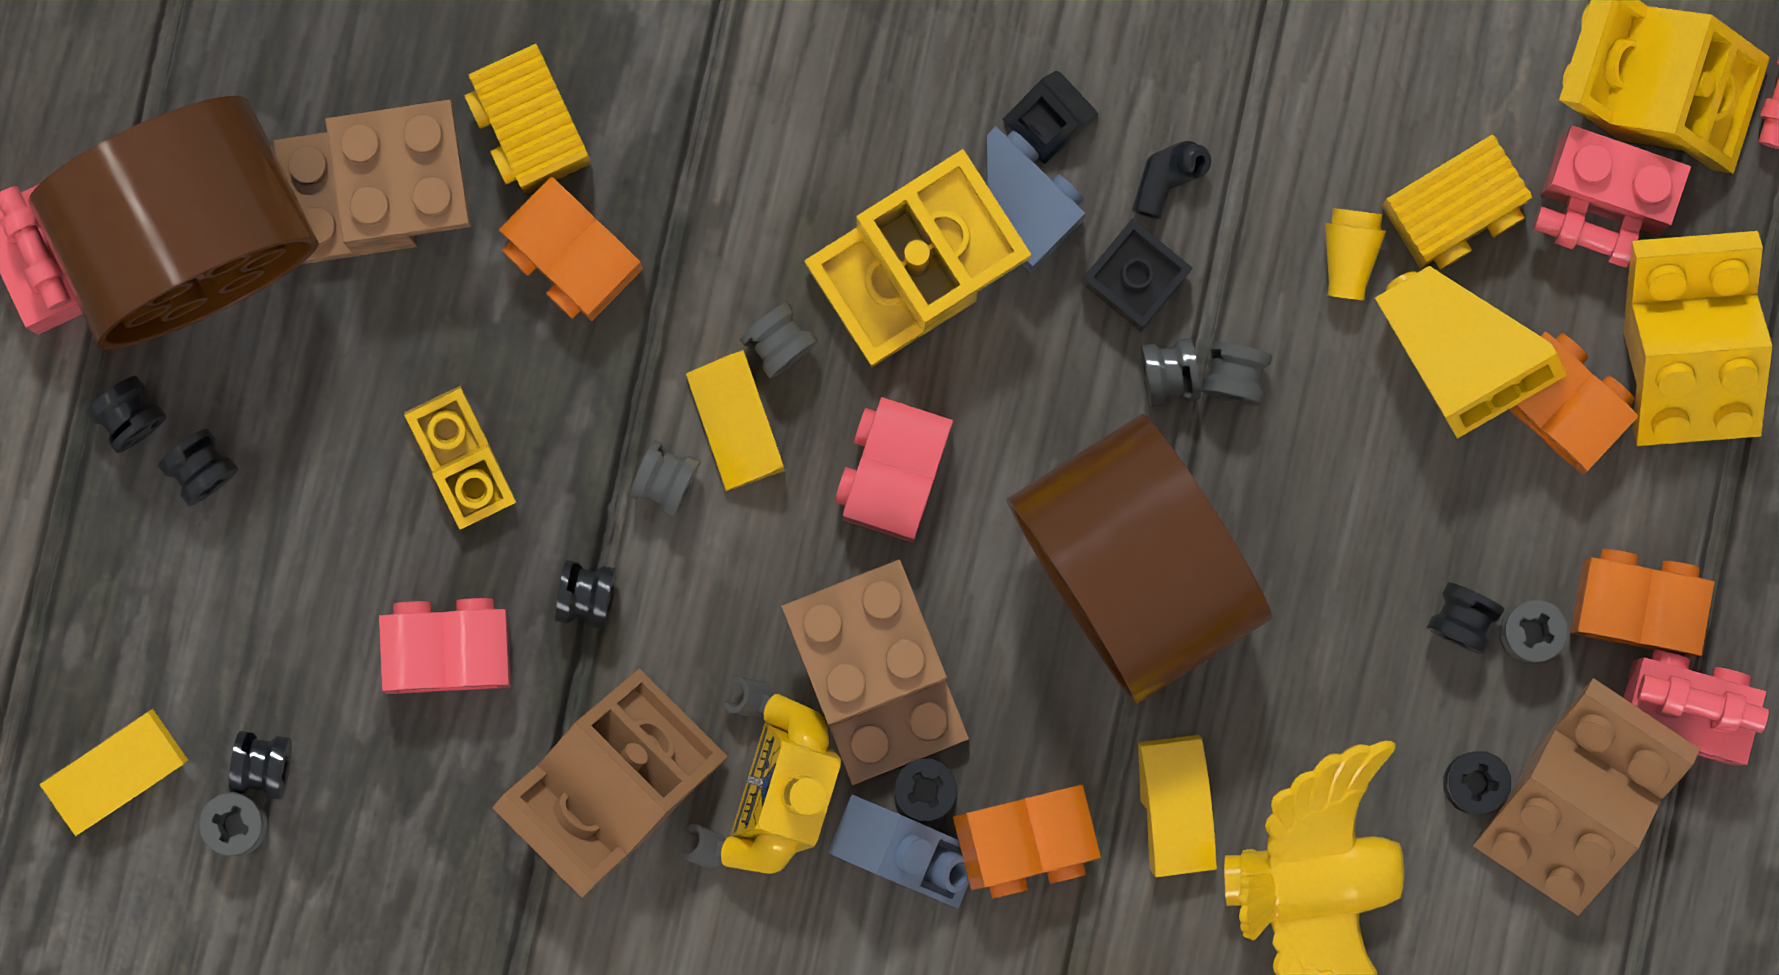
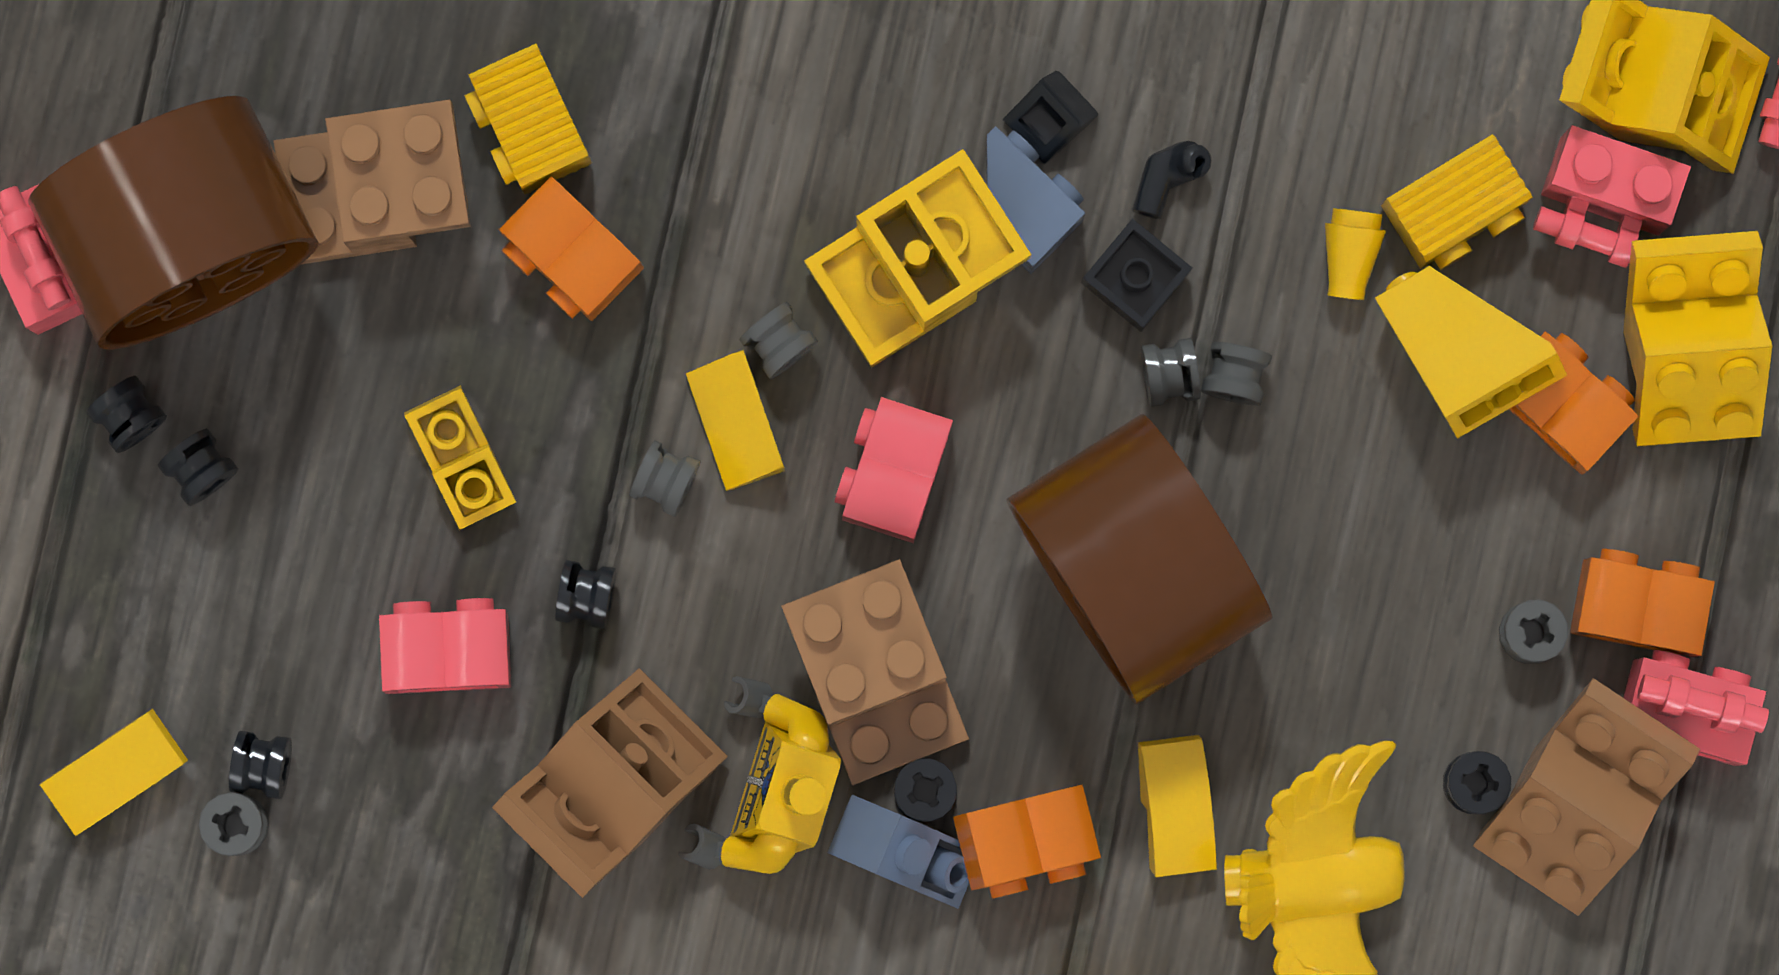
(1465, 618): black wheel -> none

